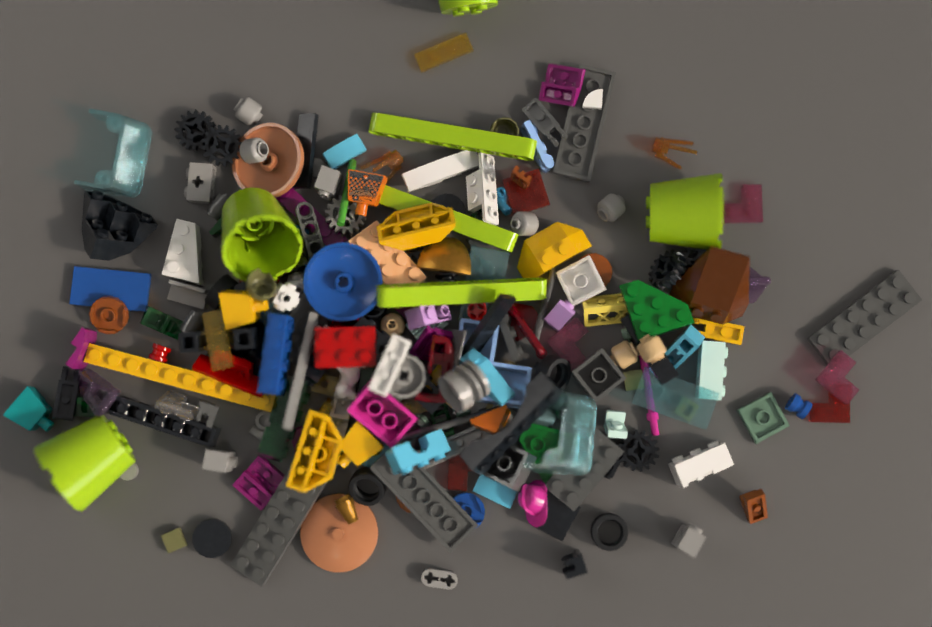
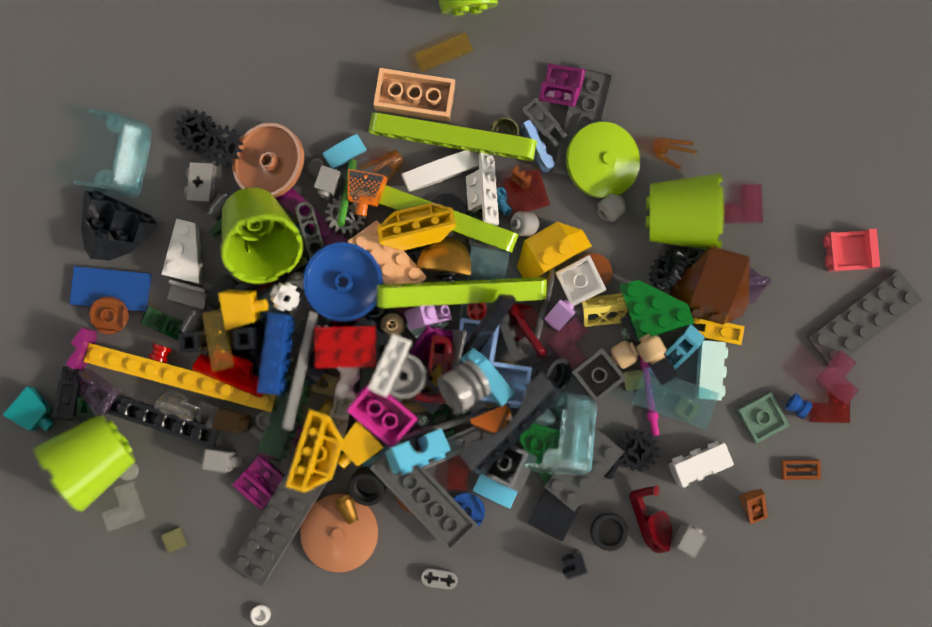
(129, 510): none -> clear plate
(212, 538): black tile -> none
(232, 421): none -> dark brown brick
(248, 111): light grey head -> none
(254, 150): light grey head -> none
(260, 285): olive hair -> none
(260, 614): none -> white tile
(307, 135): black tile -> none
(414, 95): none -> light nougat brick
(534, 502): dark pink piece -> none
(593, 100): white tile -> none
(602, 159): none -> lime dish
(614, 424): light aqua bracket -> none
(654, 528): none -> dark red piece
(784, 470): none -> dark orange tile
(851, 250): none -> coral panel

